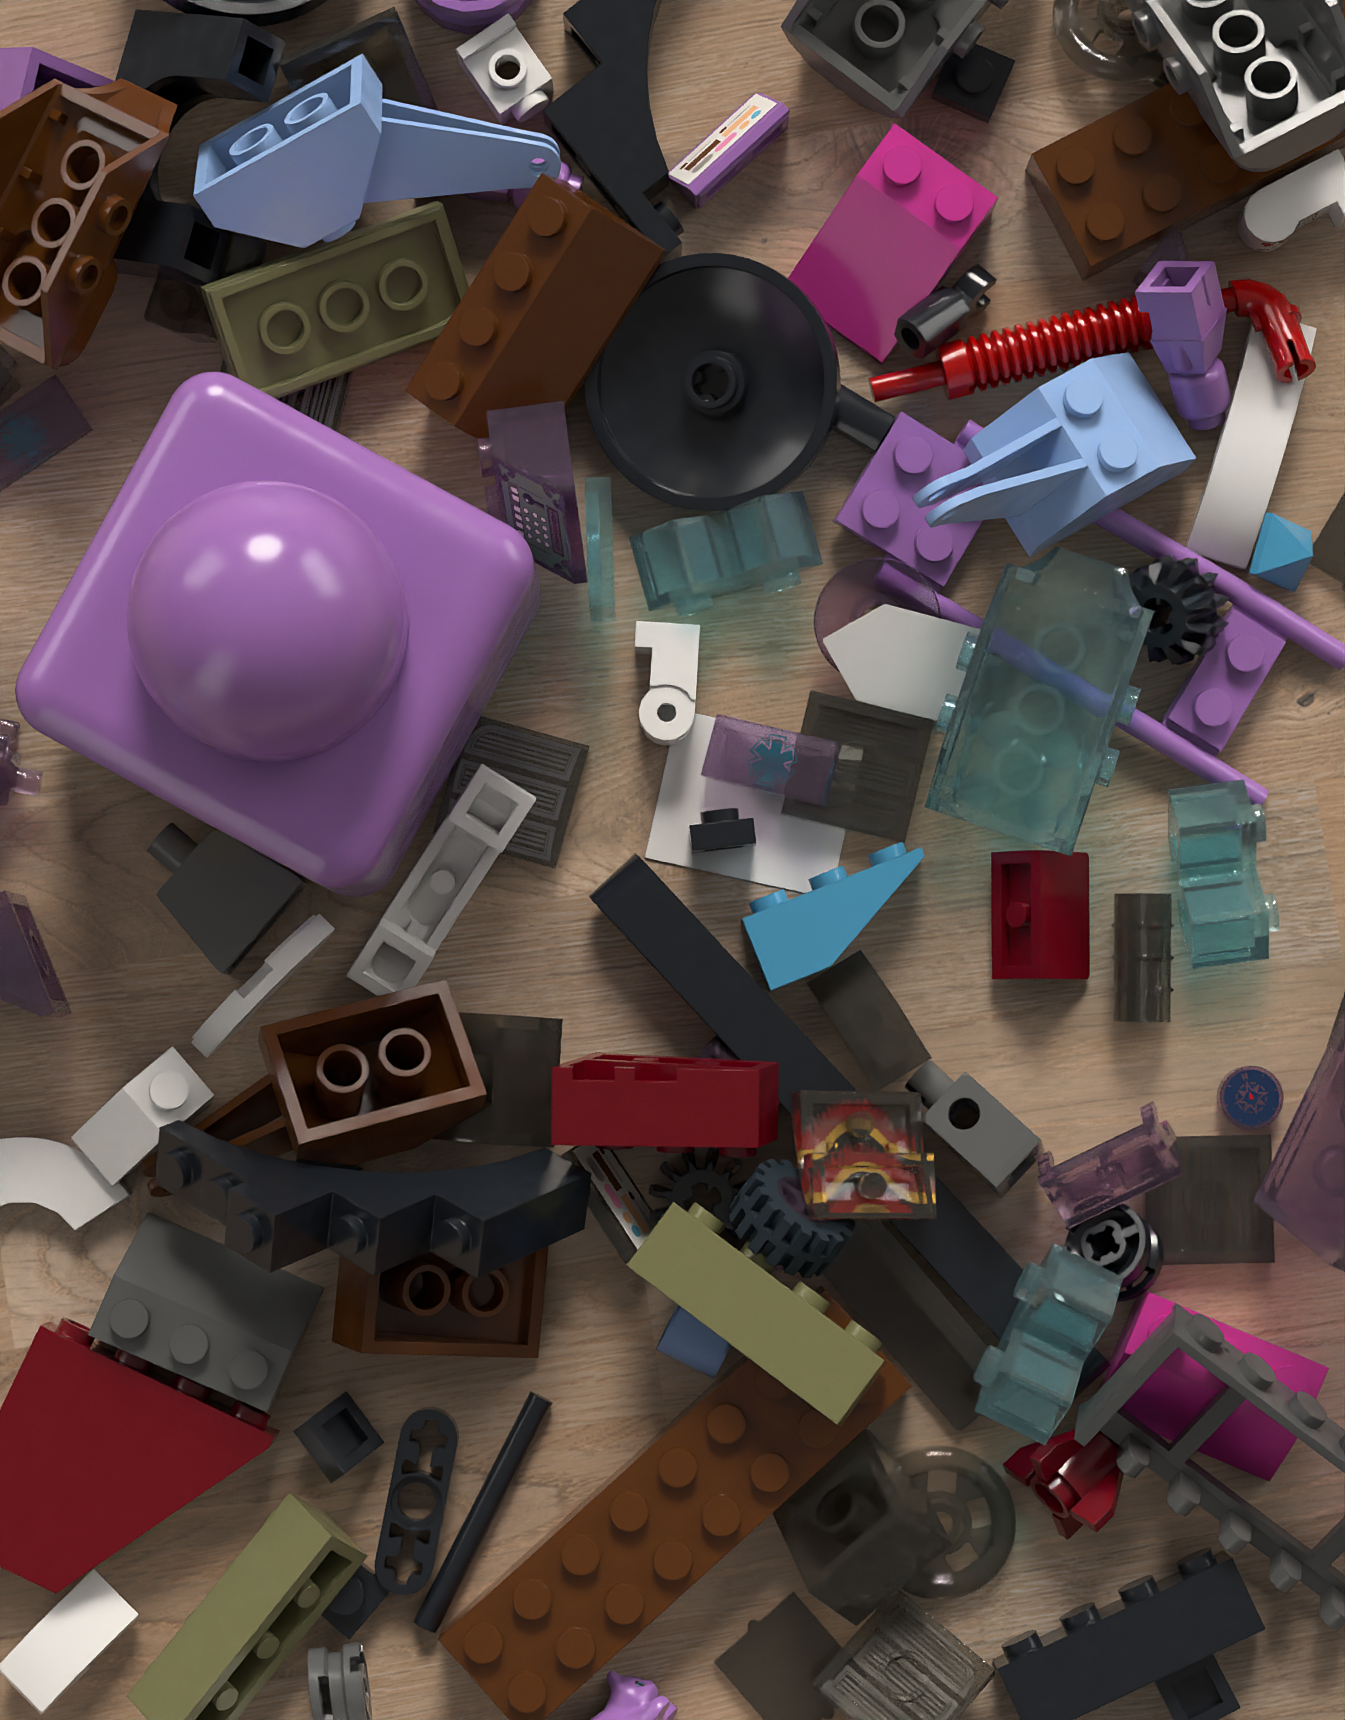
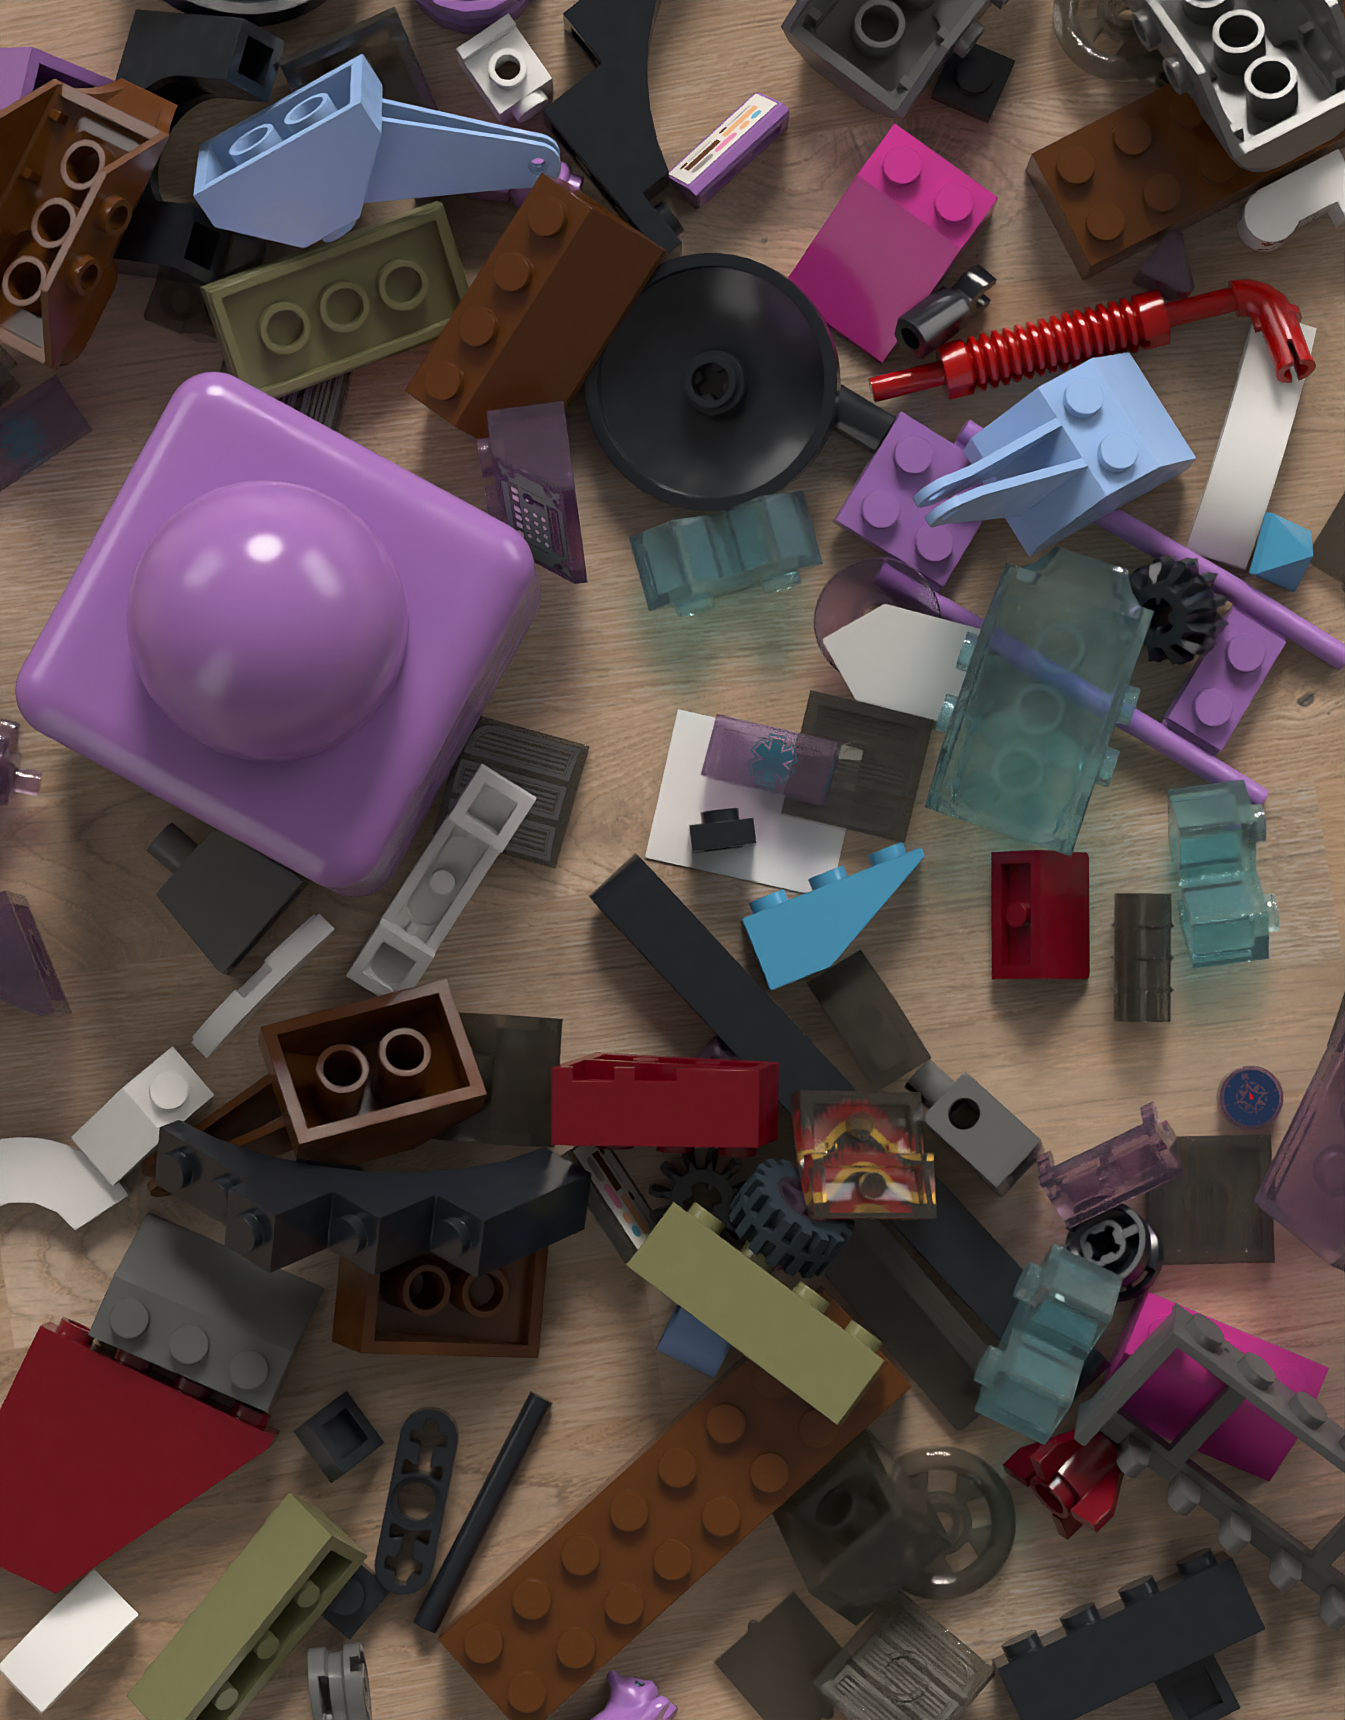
(600, 549): clear light blue tile -> none
(669, 706): white leg -> none
(1188, 336): medium lavender piece -> none

